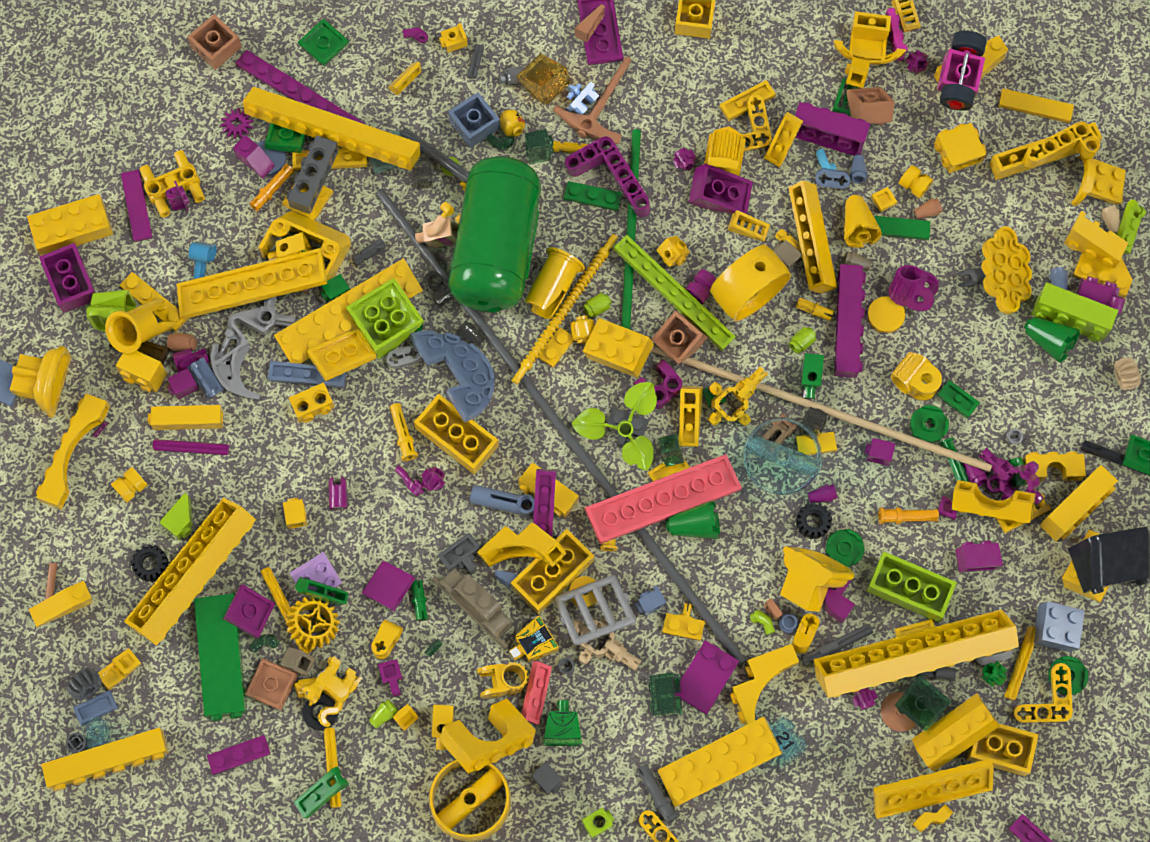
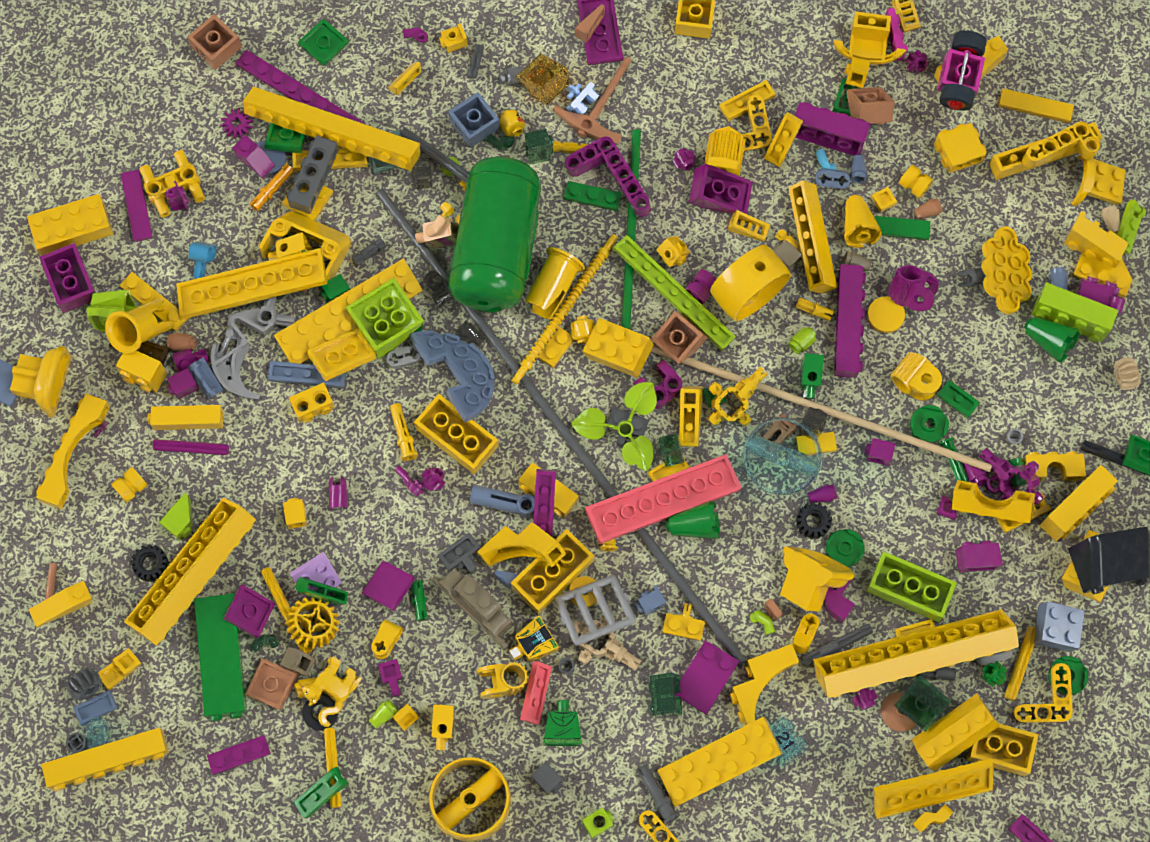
(433, 648): clear green tile -> none
(476, 753): yellow arch -> none
(597, 305): lime brick -> none
(788, 623): sand blue plate -> none
(898, 515): light orange pin -> none

